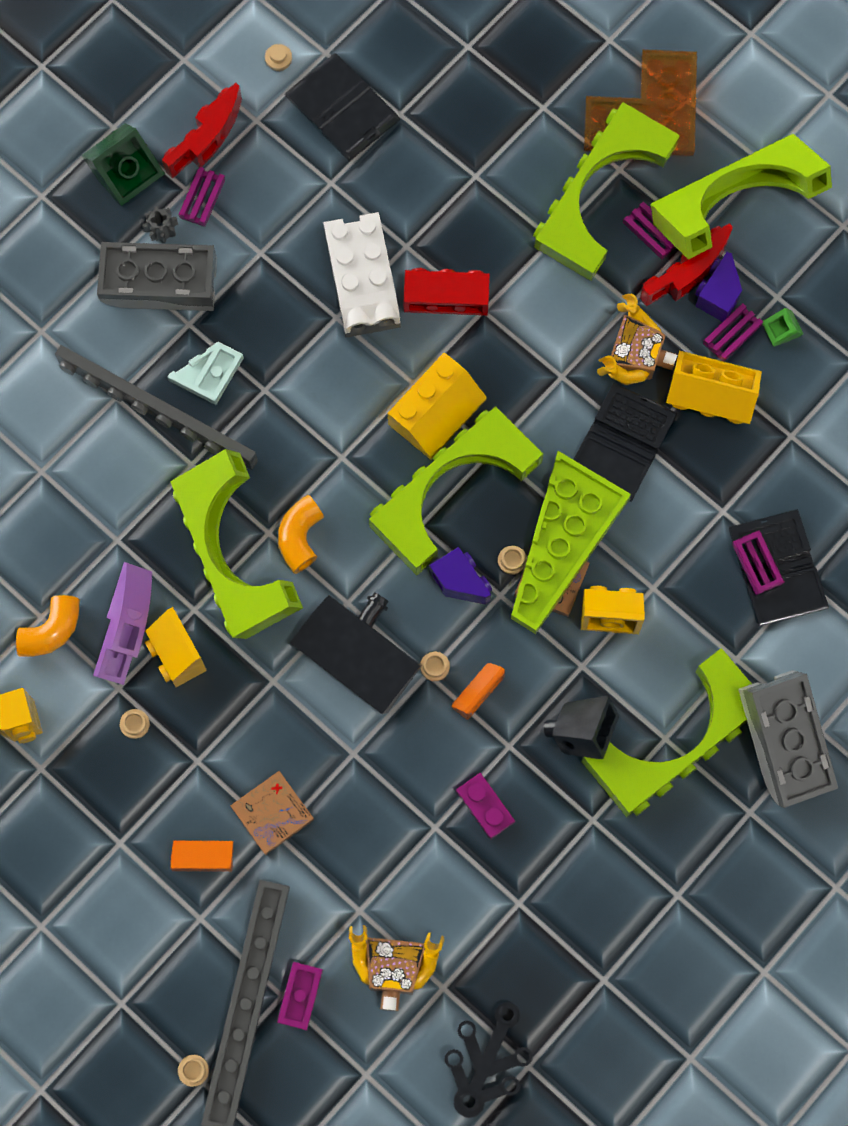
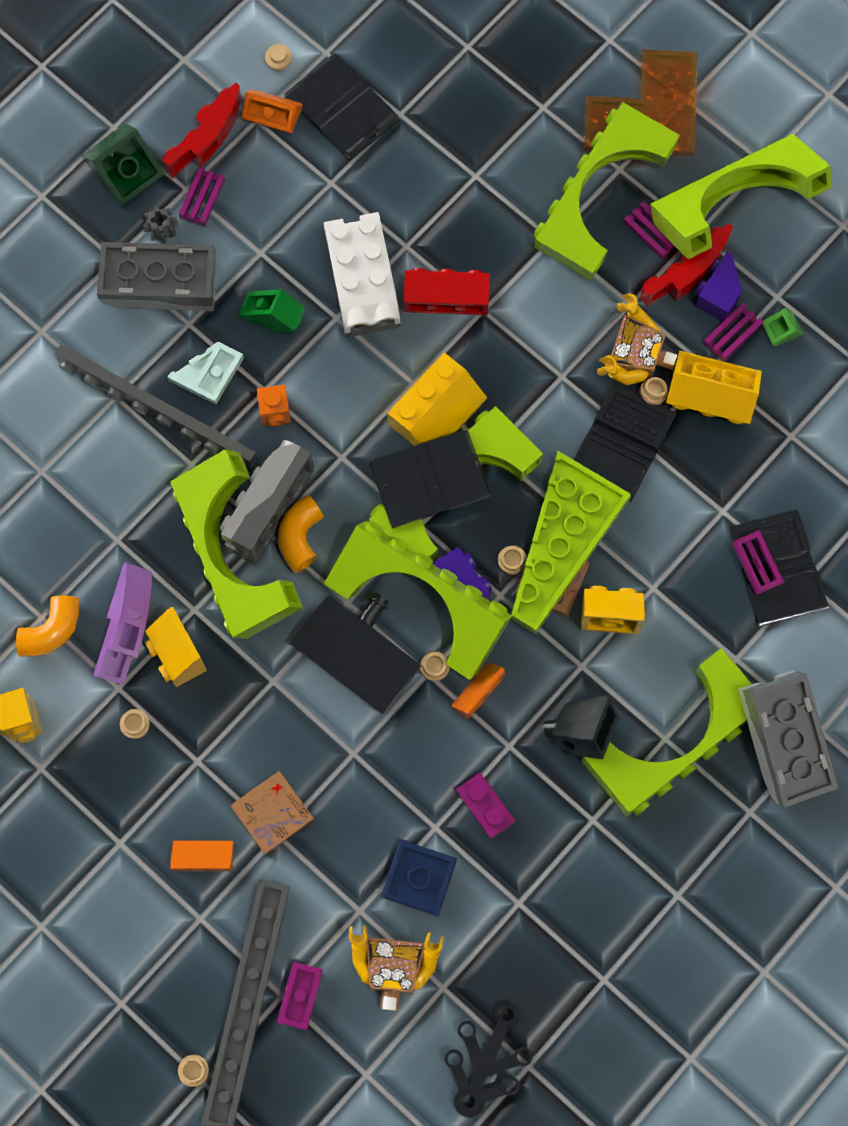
(266, 501): none -> piece
(271, 110): none -> orange slope
(272, 310): none -> green slope
(273, 405): none -> orange brick
(419, 878): none -> dark blue plate
(429, 478): none -> black piece
(474, 618): none -> lime arch
(654, 391): none -> tan plate

